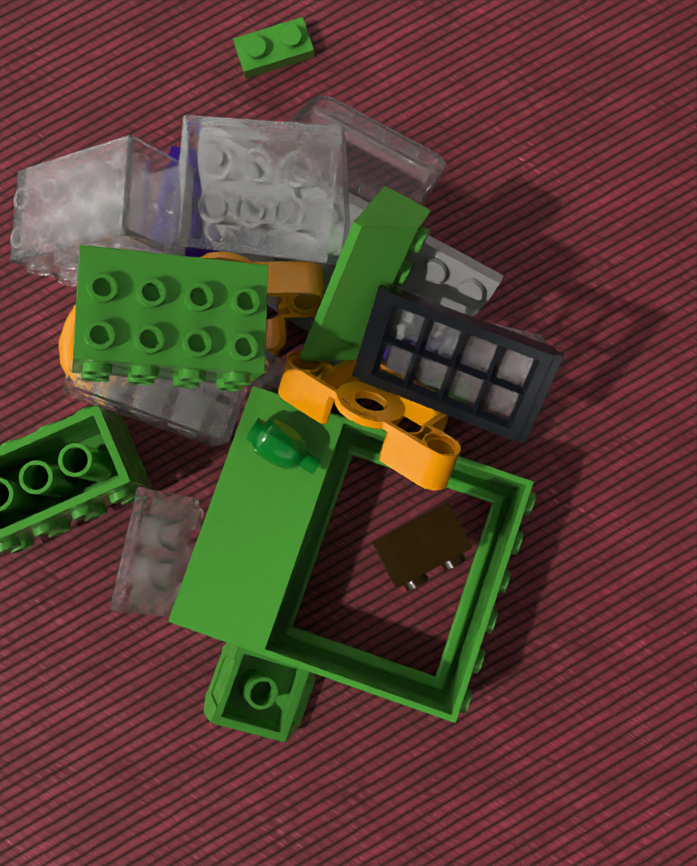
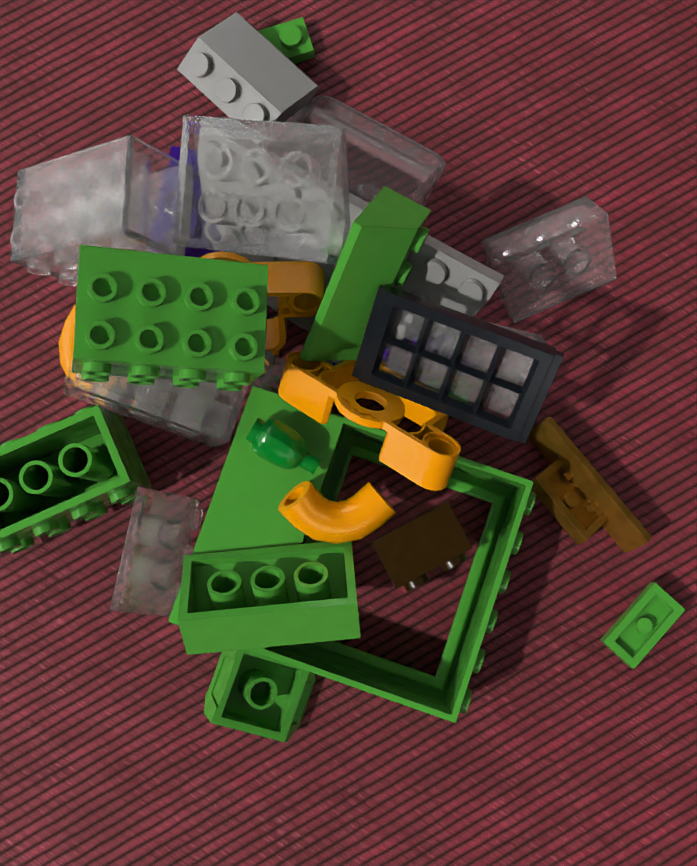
(246, 73): none -> light grey slope
(268, 597): none -> bright green slope
(334, 520): none -> light orange cylinder
(552, 257): none -> clear slope
(579, 494): none -> pearl gold bracket
(642, 625): none -> bright green plate

